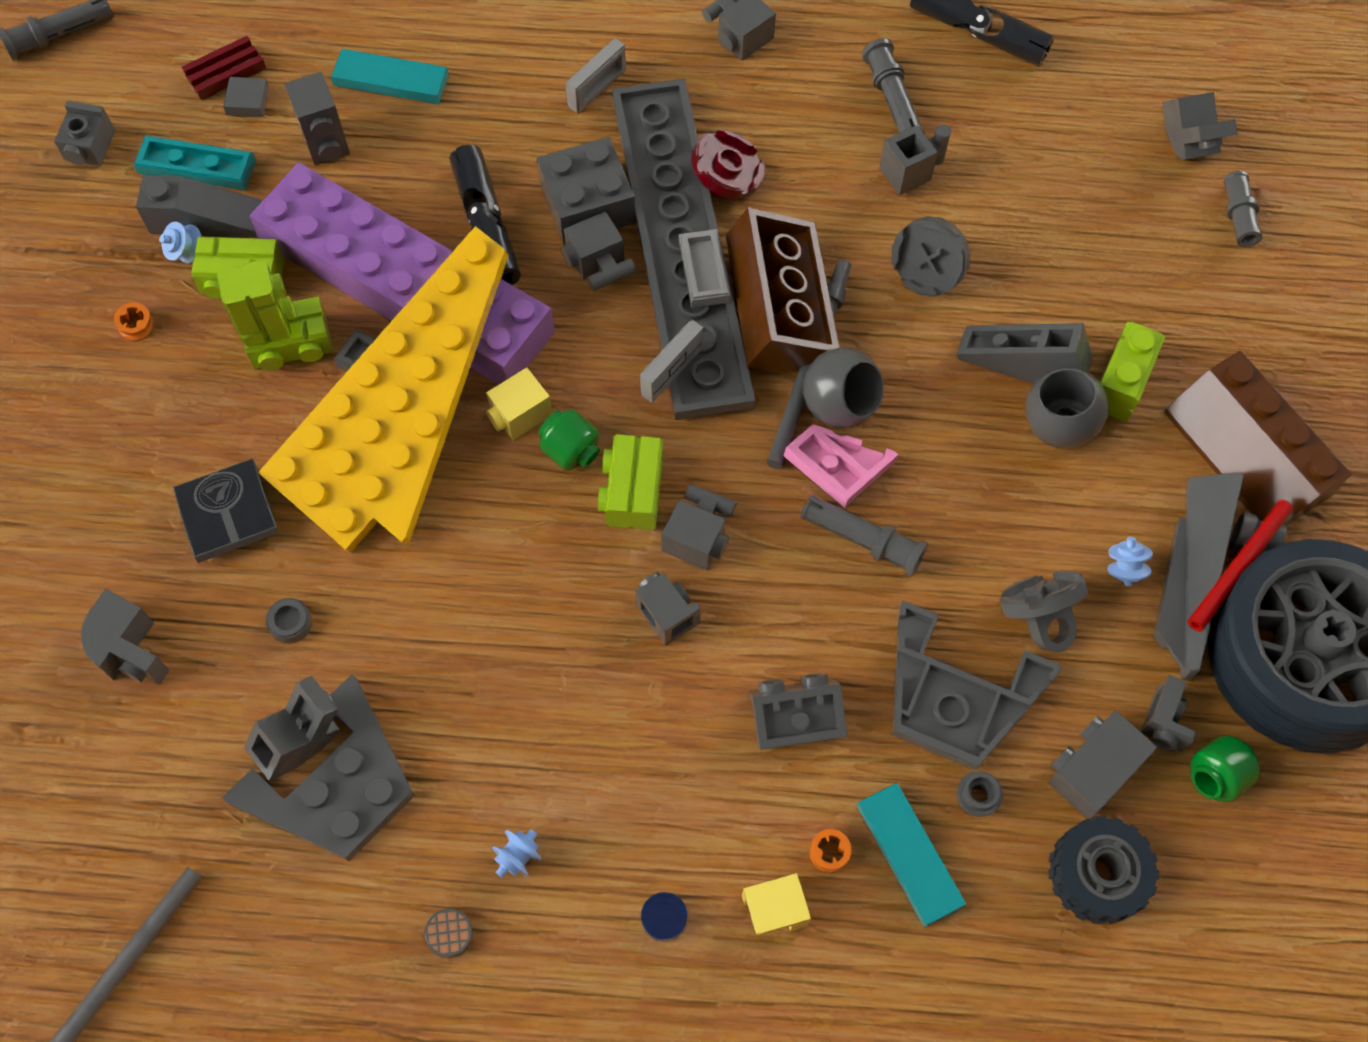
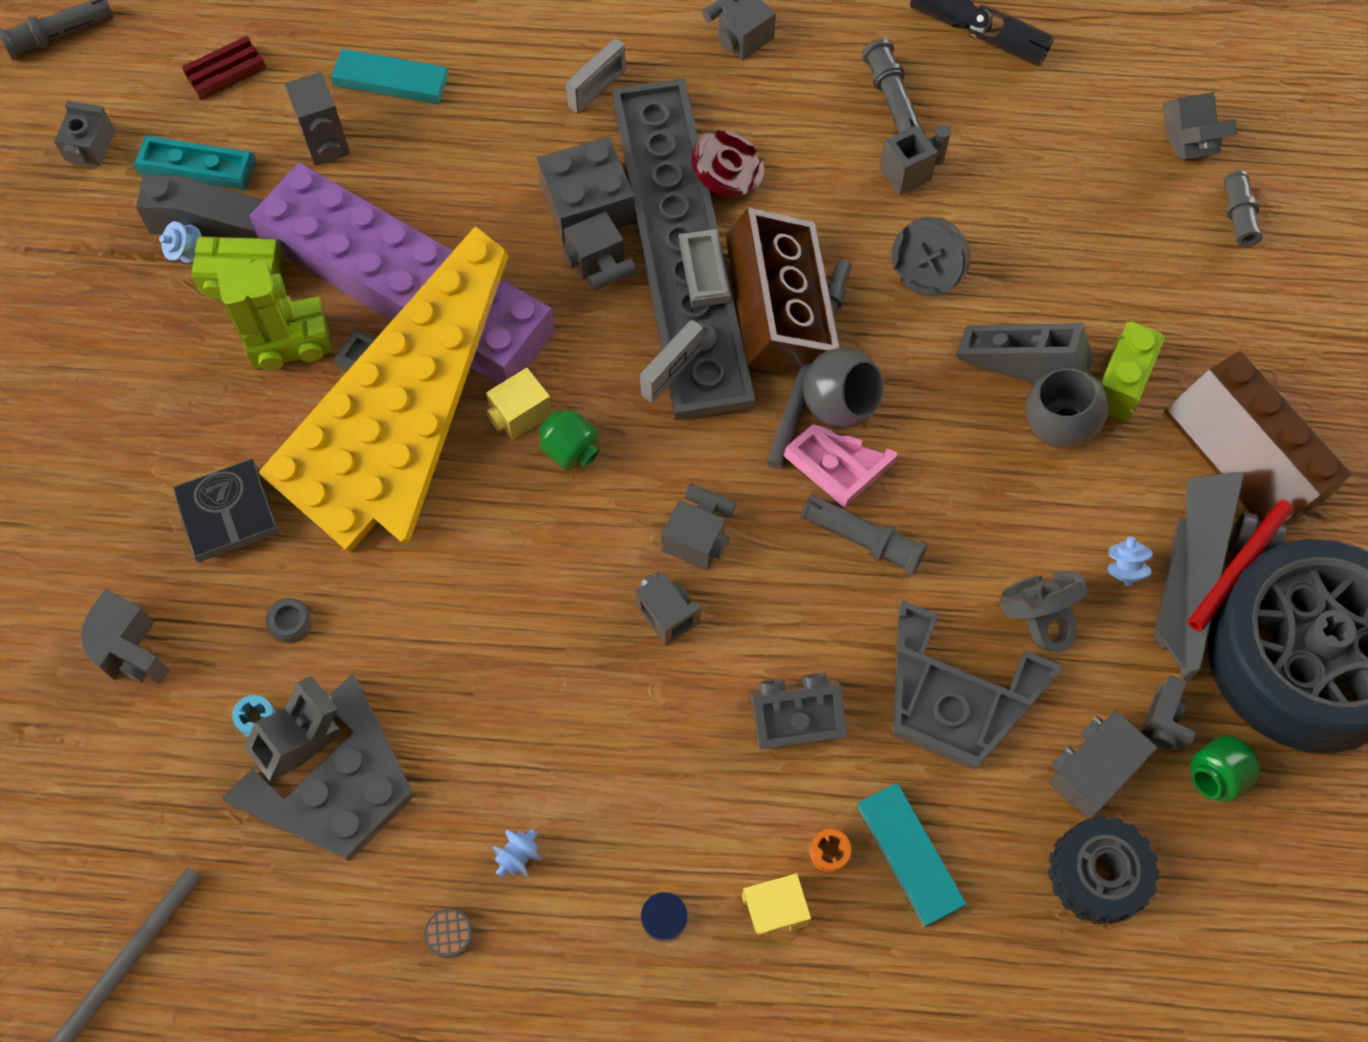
(123, 317): orange bush -> none
(244, 706): none -> medium azure bush
(246, 96): dark grey tile -> none
(481, 202): black piece -> none
(633, 482): lime brick -> none
(984, 782): dark grey plate -> none

